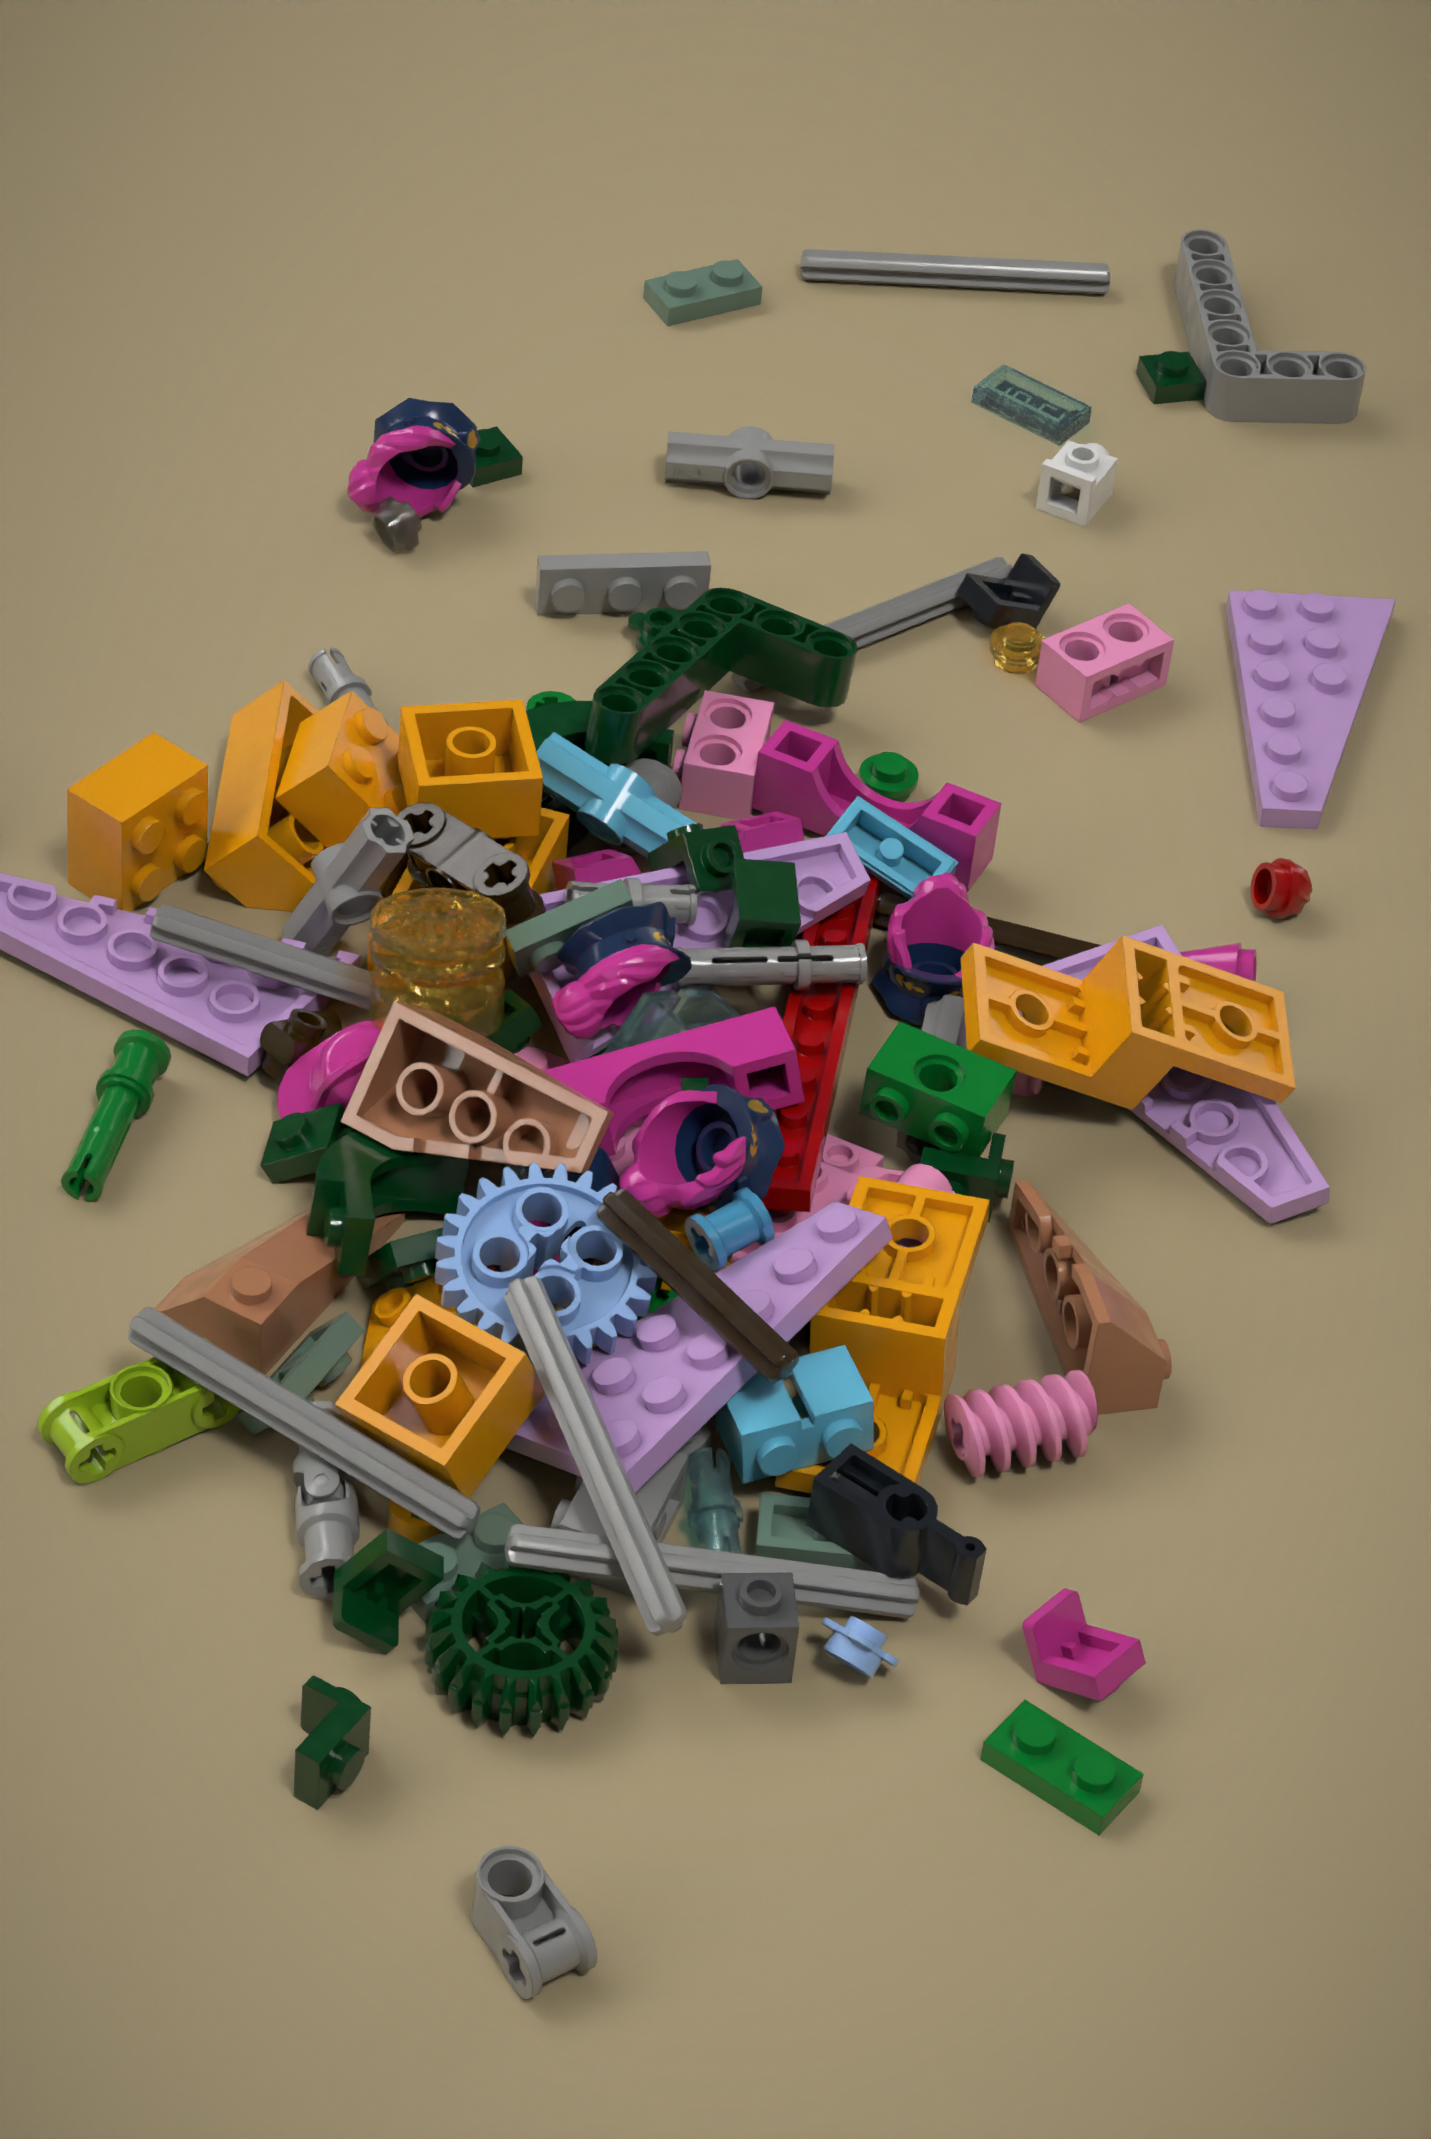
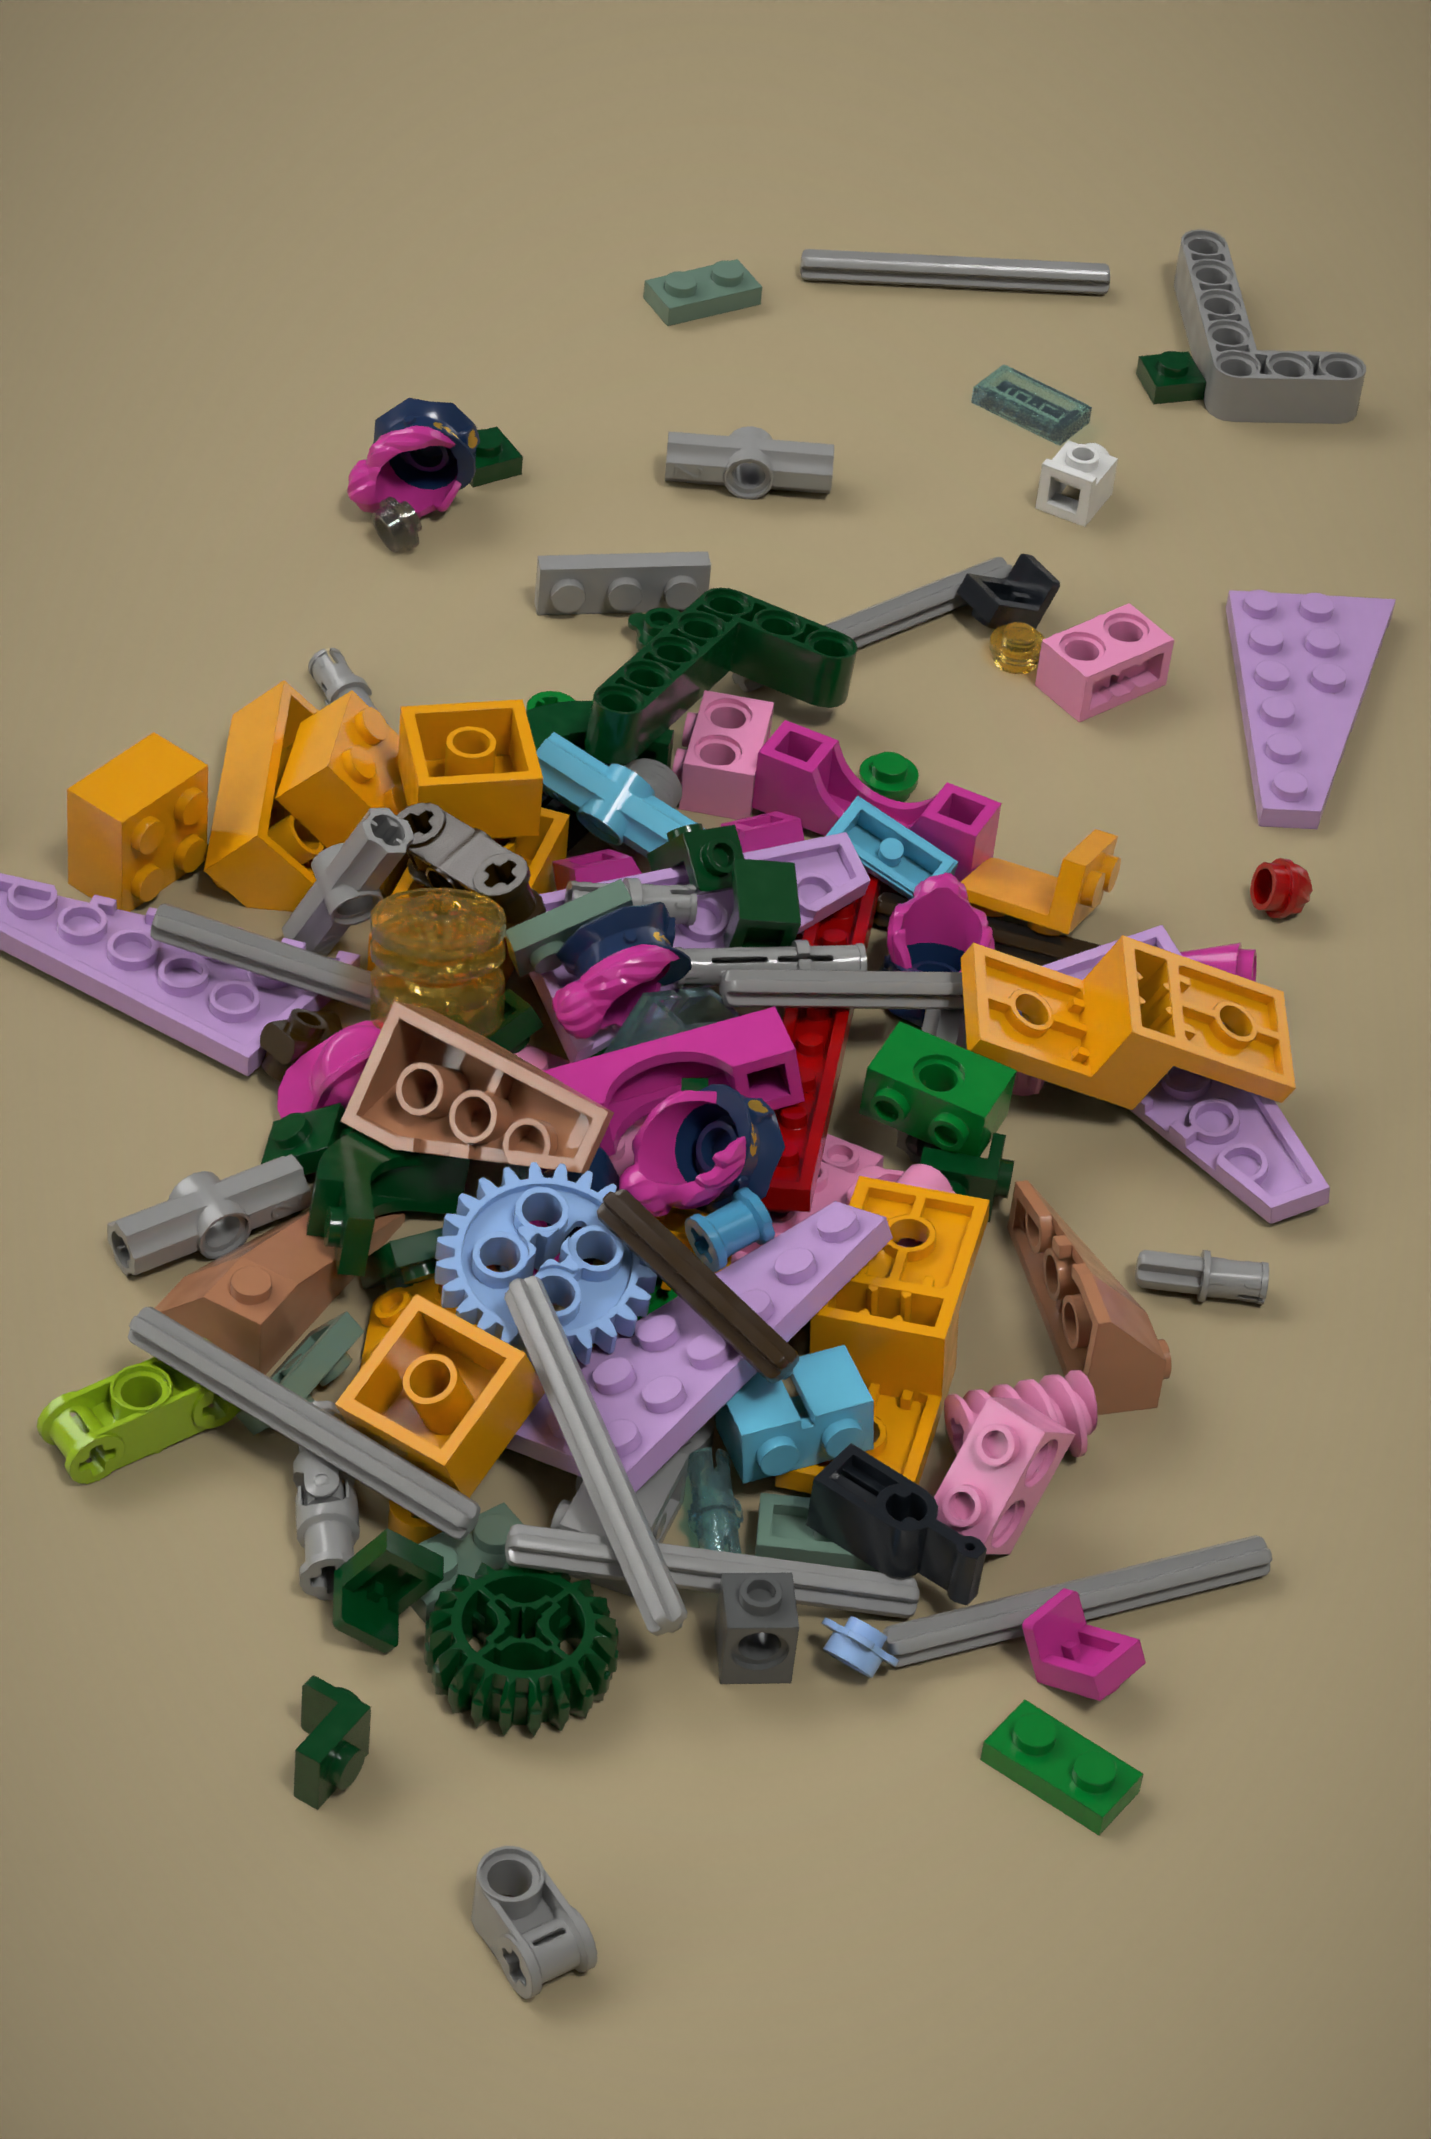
(122, 1095): green pin -> none
(208, 1215): none -> light grey piece
(842, 989): none -> light grey axle
(1001, 1473): none -> bright pink brick
(1046, 901): none -> light orange bracket
(1099, 1596): none -> light grey axle
(1203, 1275): none -> light grey axle

